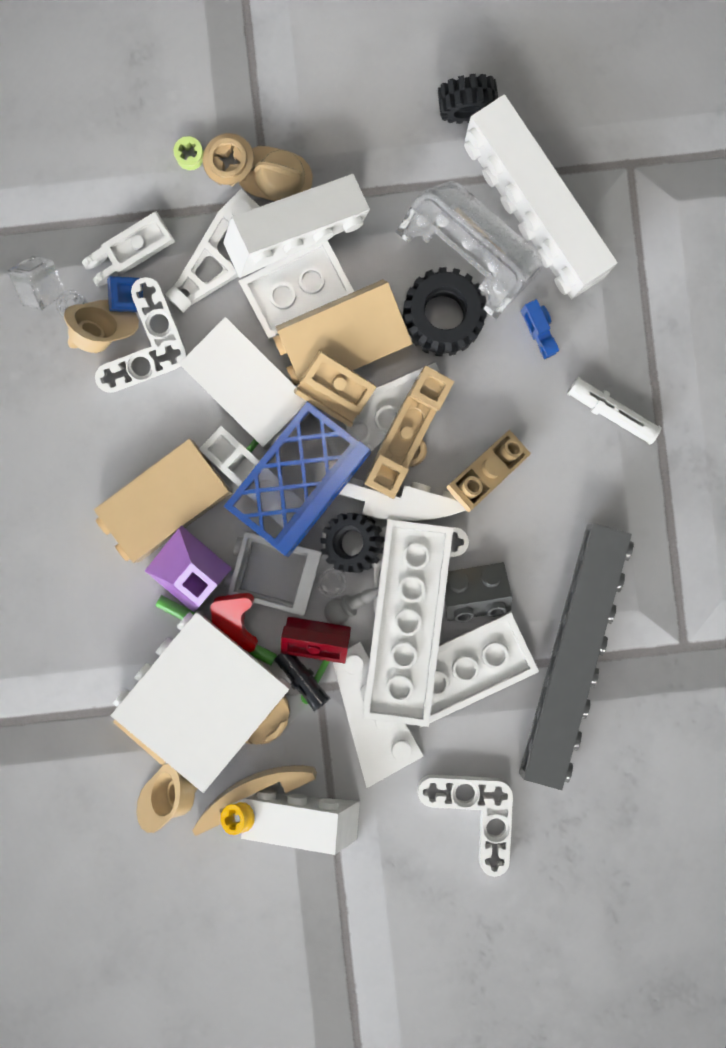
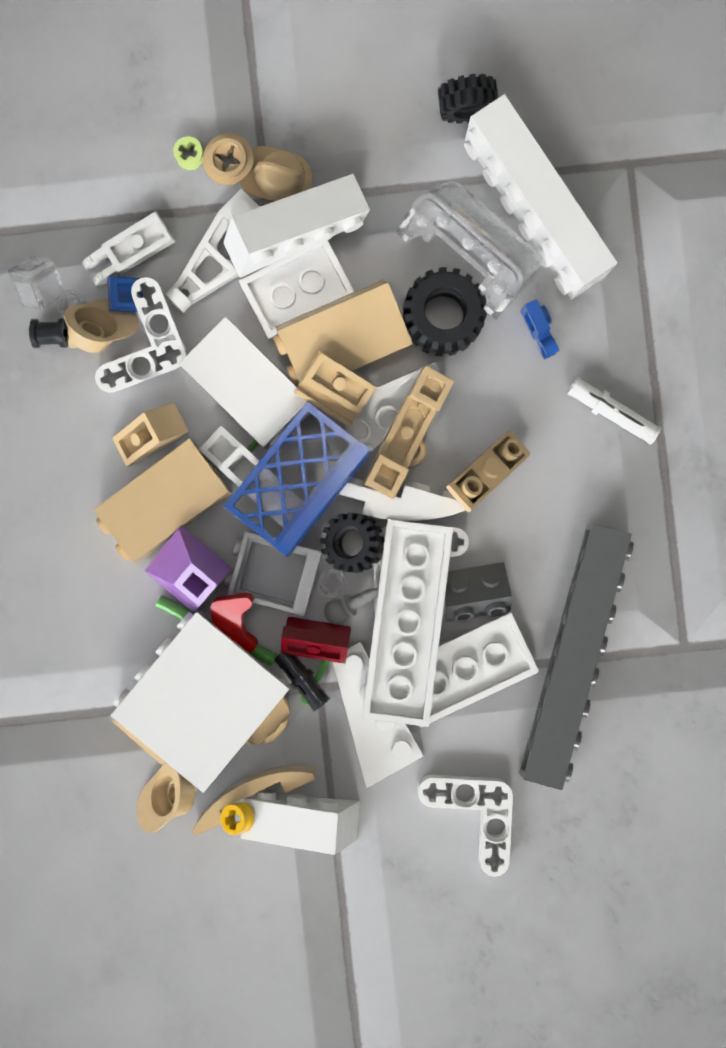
(48, 333): none -> black bush
(150, 433): none -> tan slope

